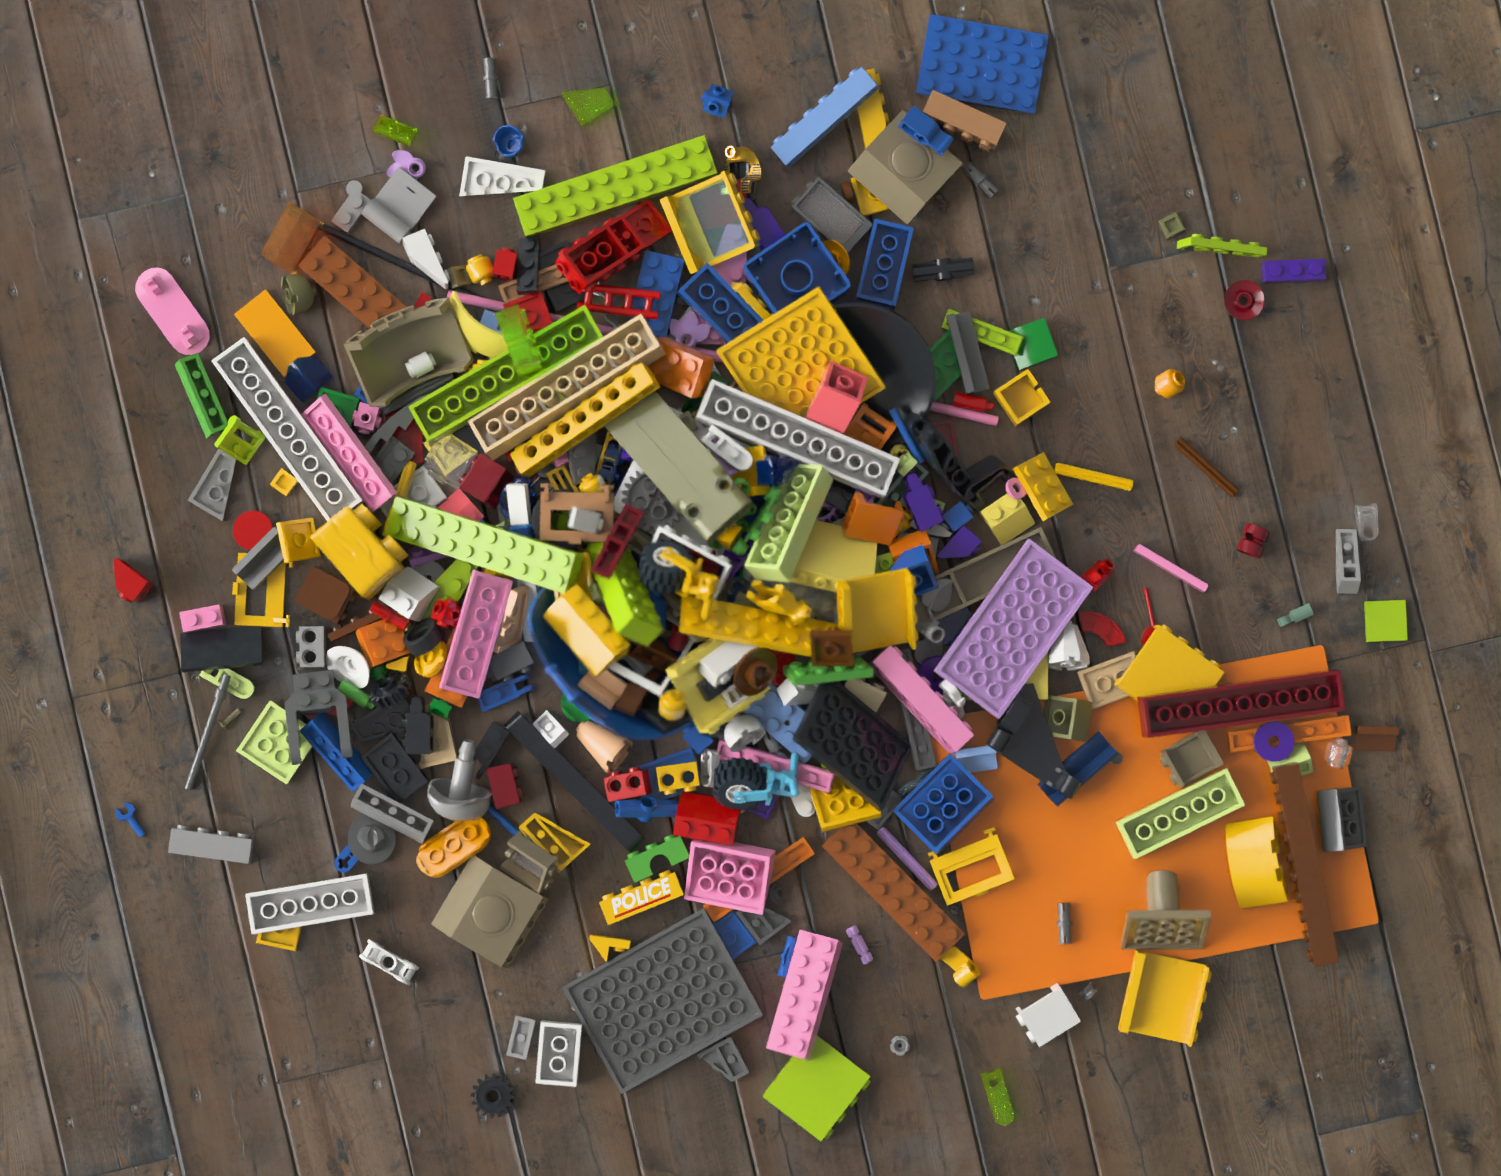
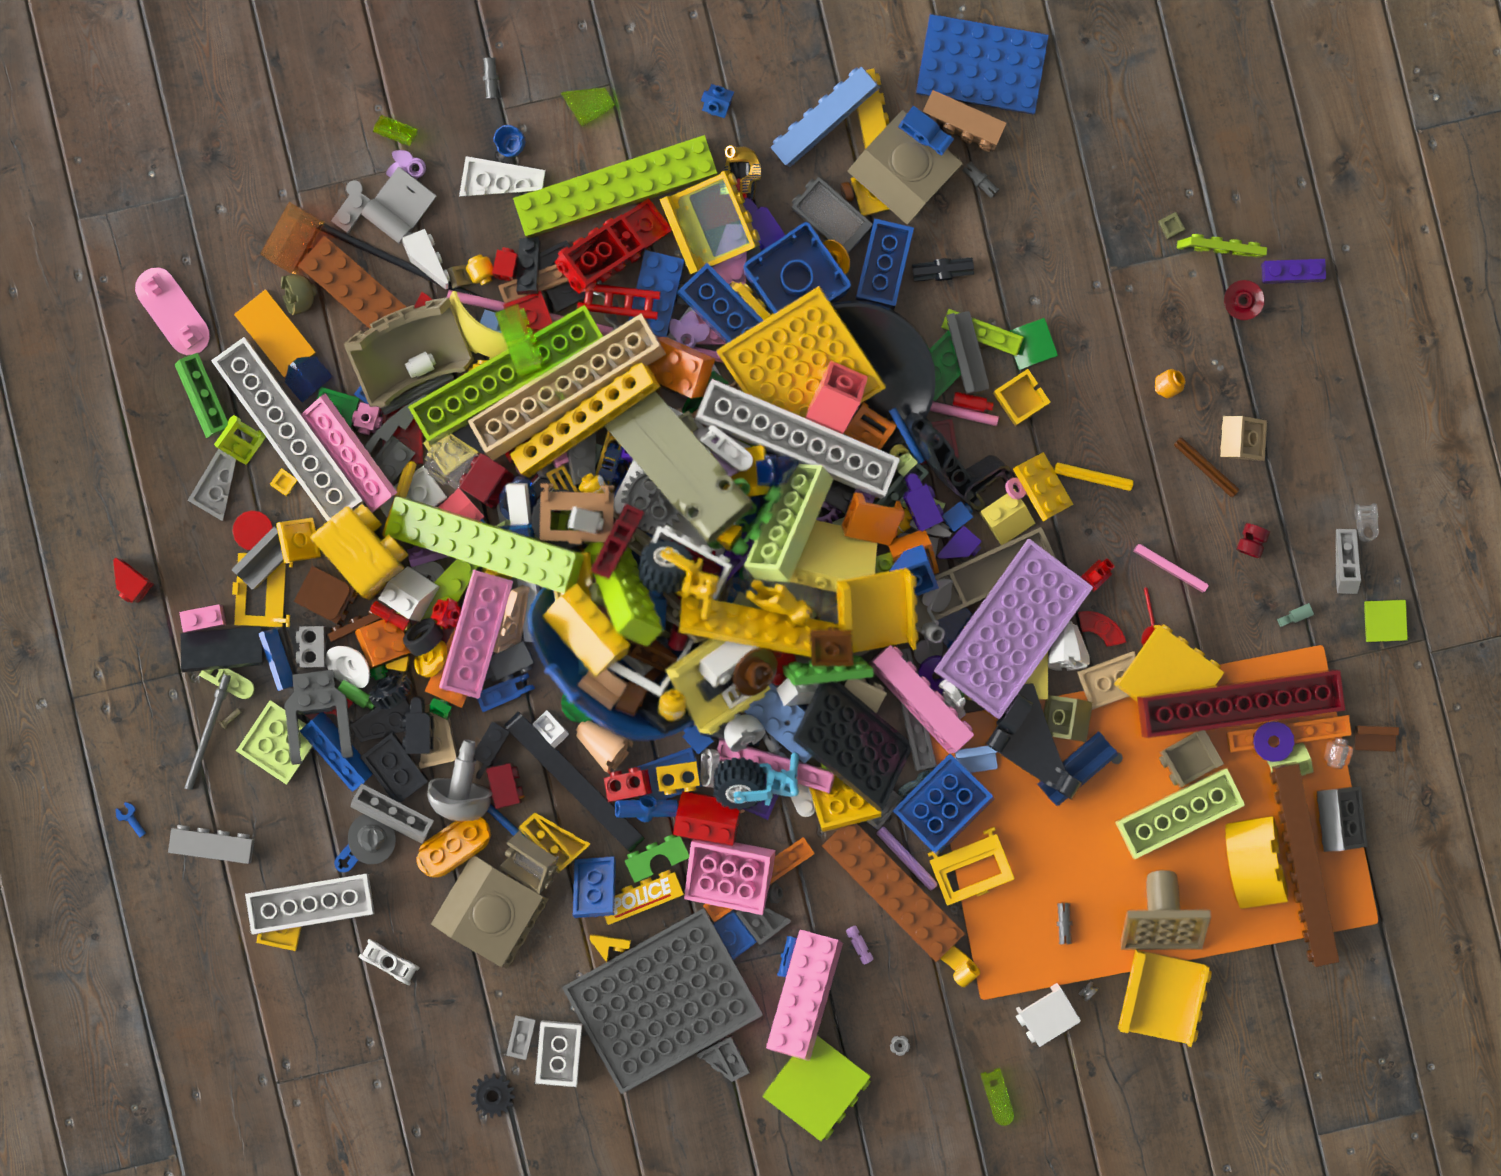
(277, 659): none -> blue tile
(594, 887): none -> blue plate
(1243, 438): none -> tan slope

